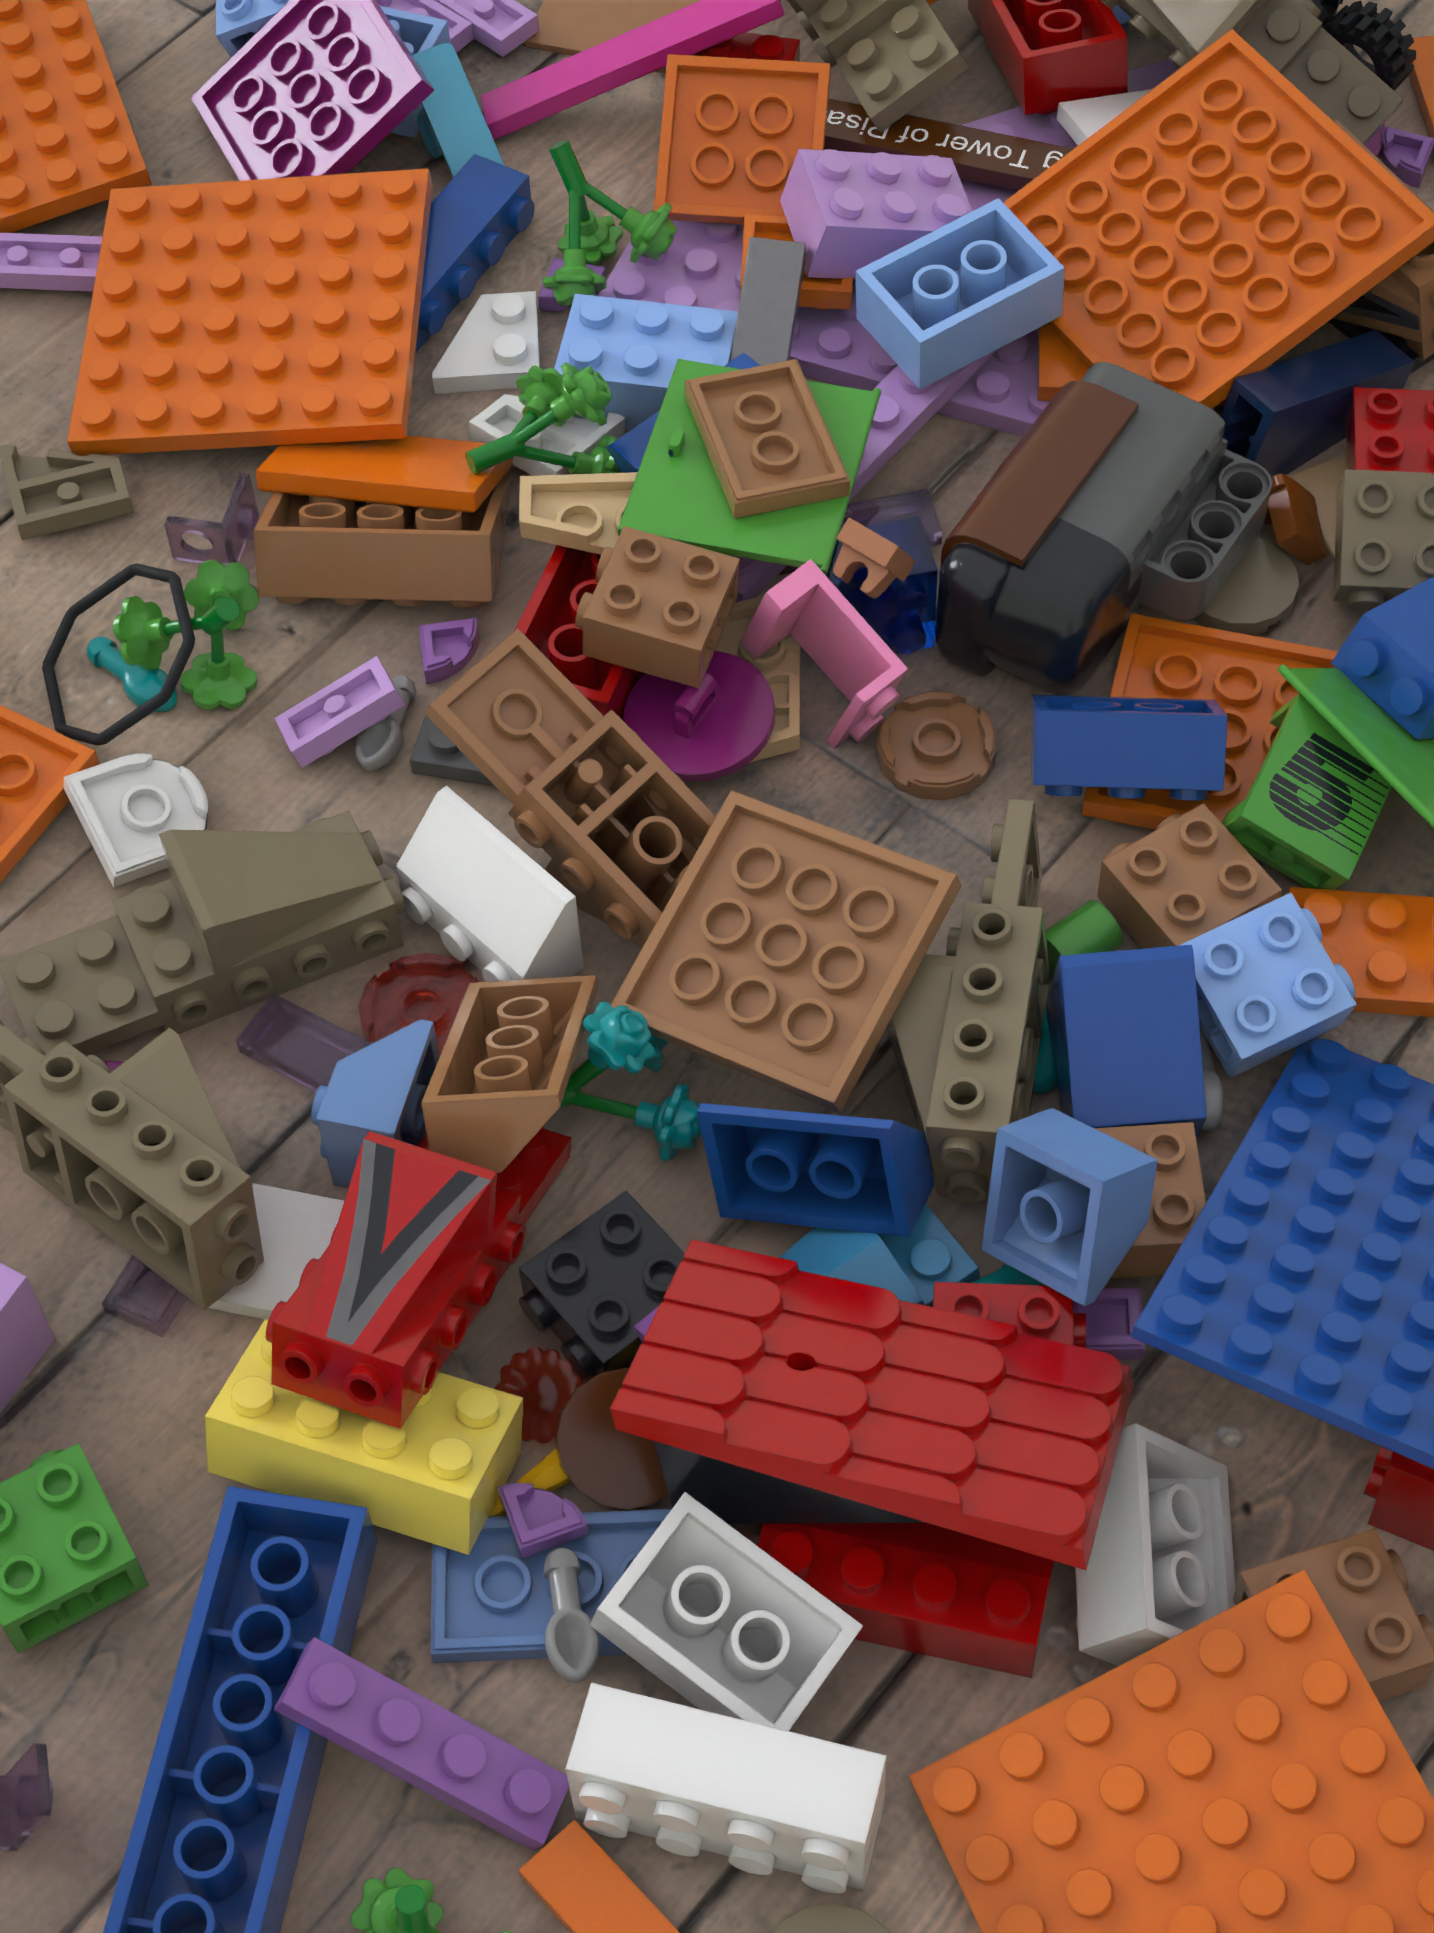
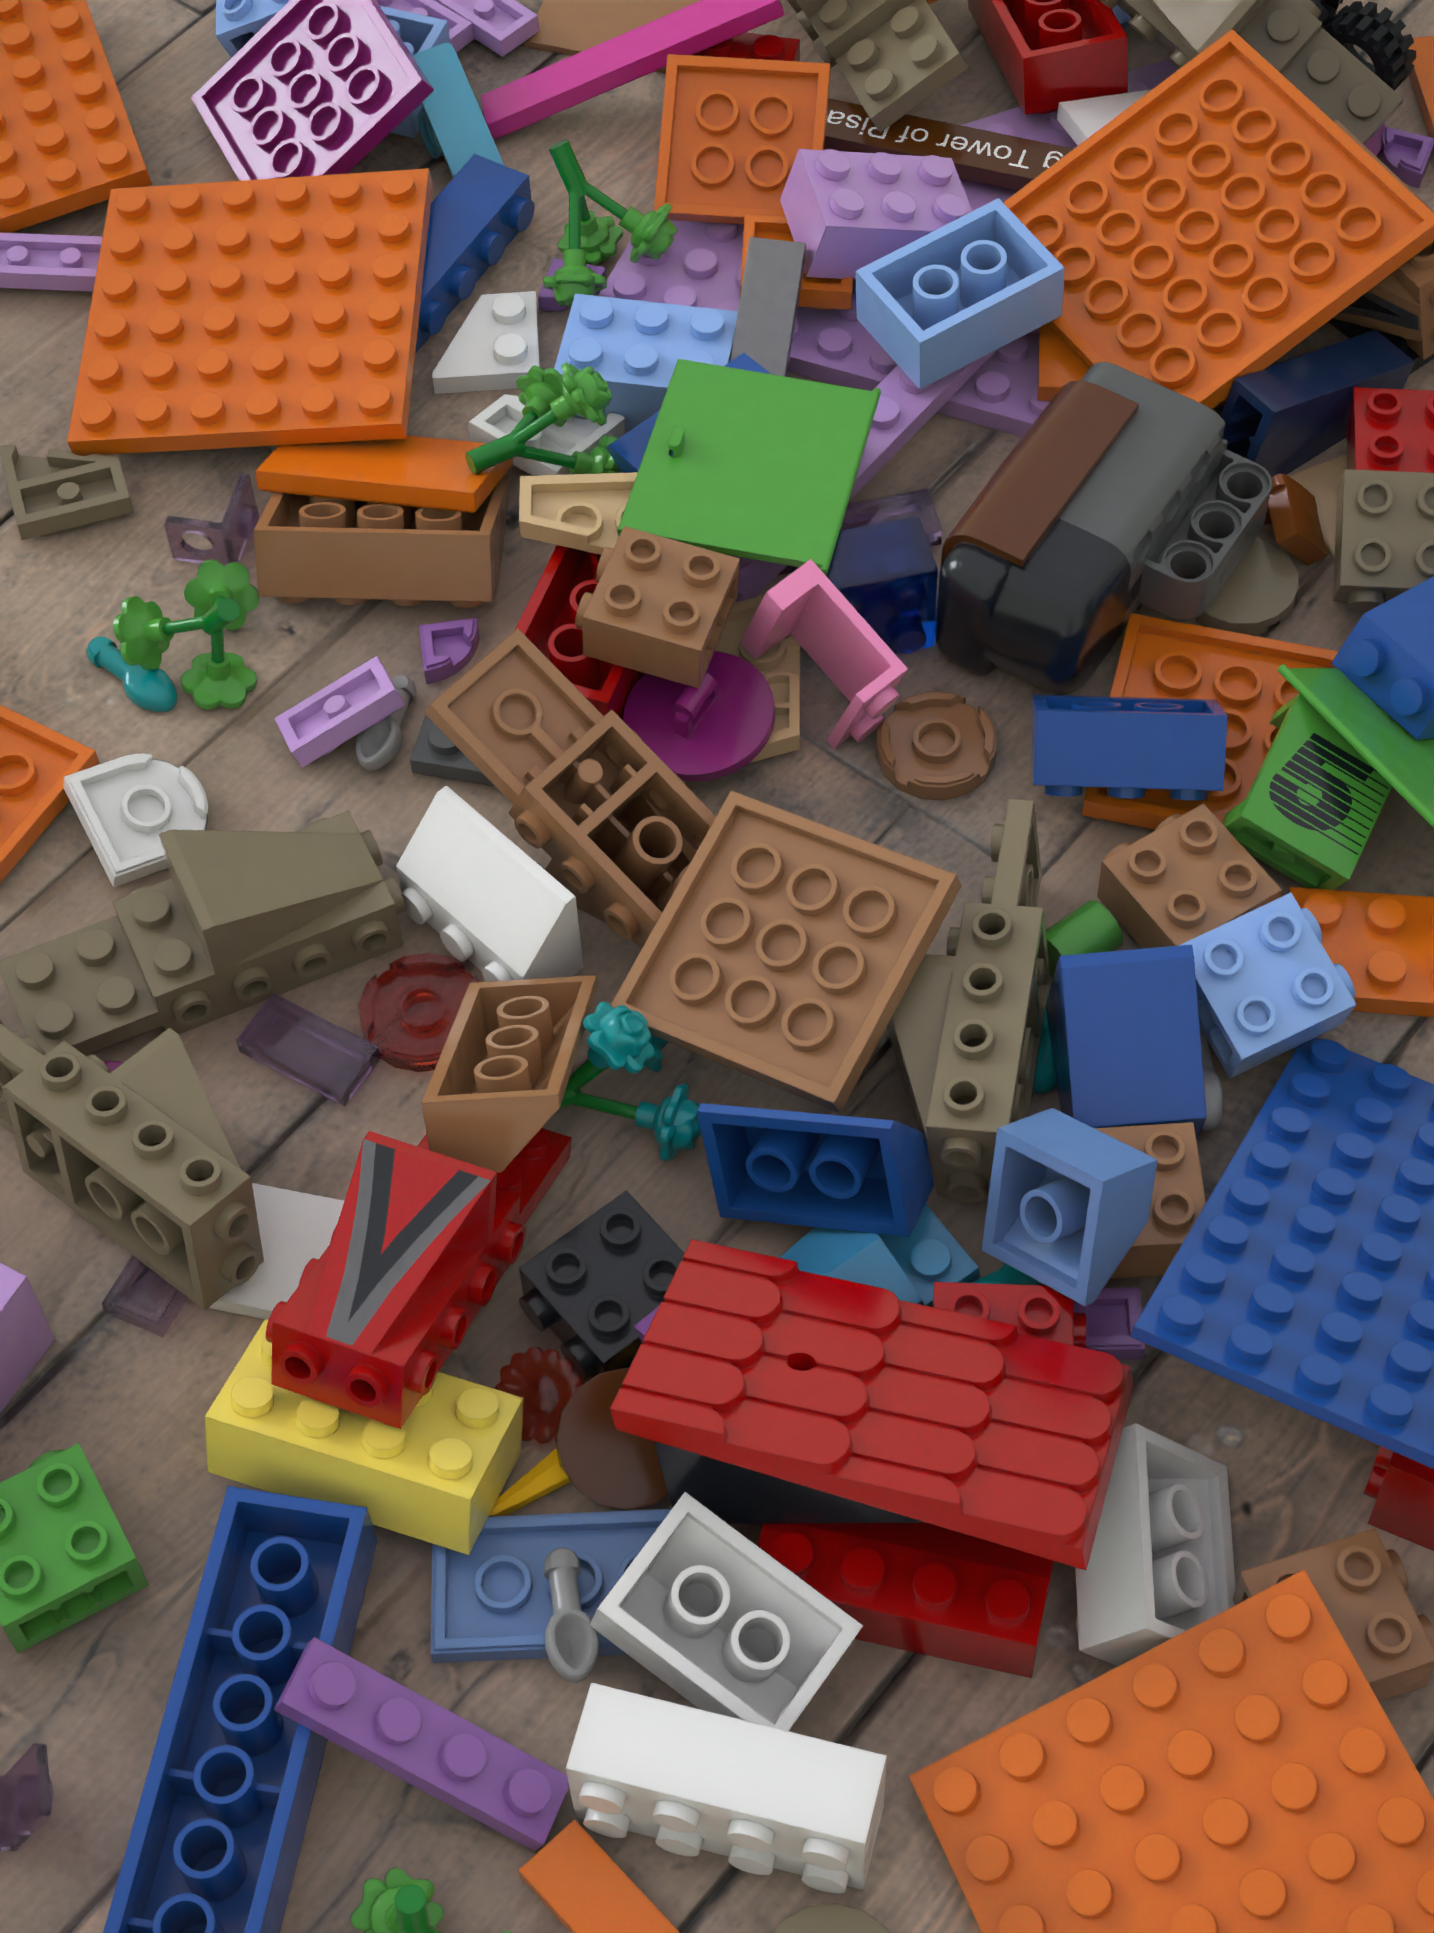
(172, 677): black piece -> none
(377, 1093): medium blue slope -> none
(540, 1518): medium lavender tile -> none
(766, 438): medium nougat tile -> none
(870, 550): nougat tile -> none

